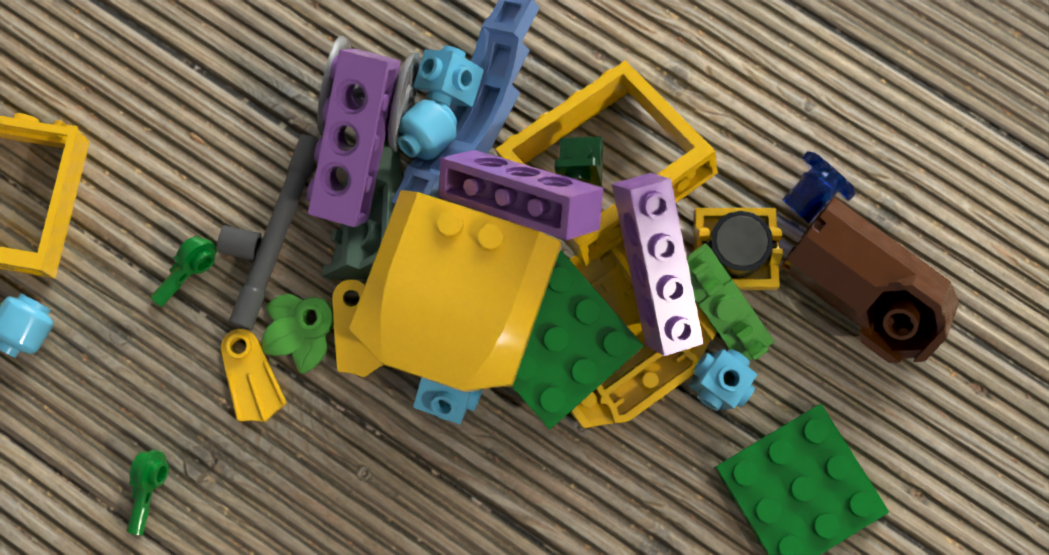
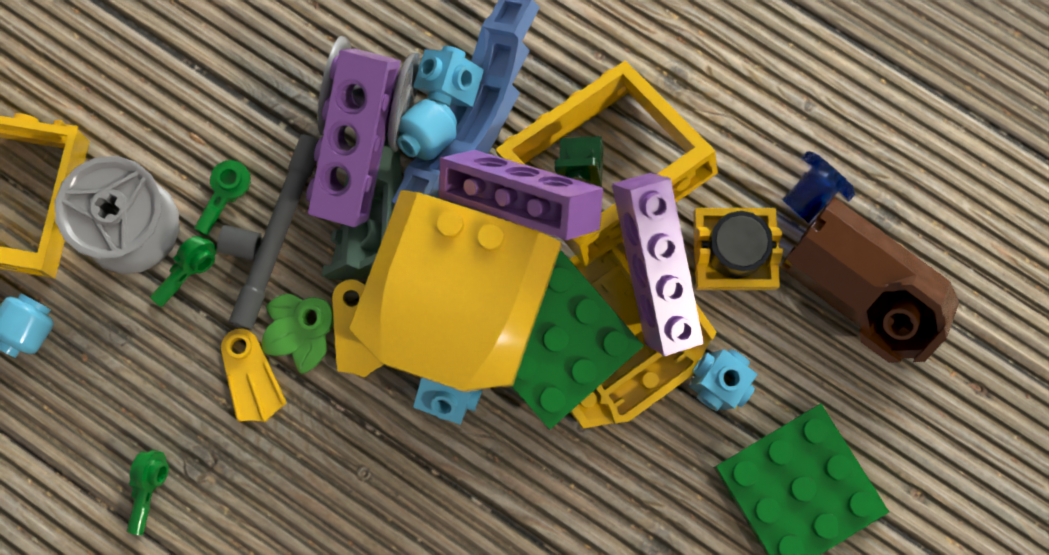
(117, 214): none -> light grey piece
(229, 182): none -> green plate
(726, 305): bright green plate -> none

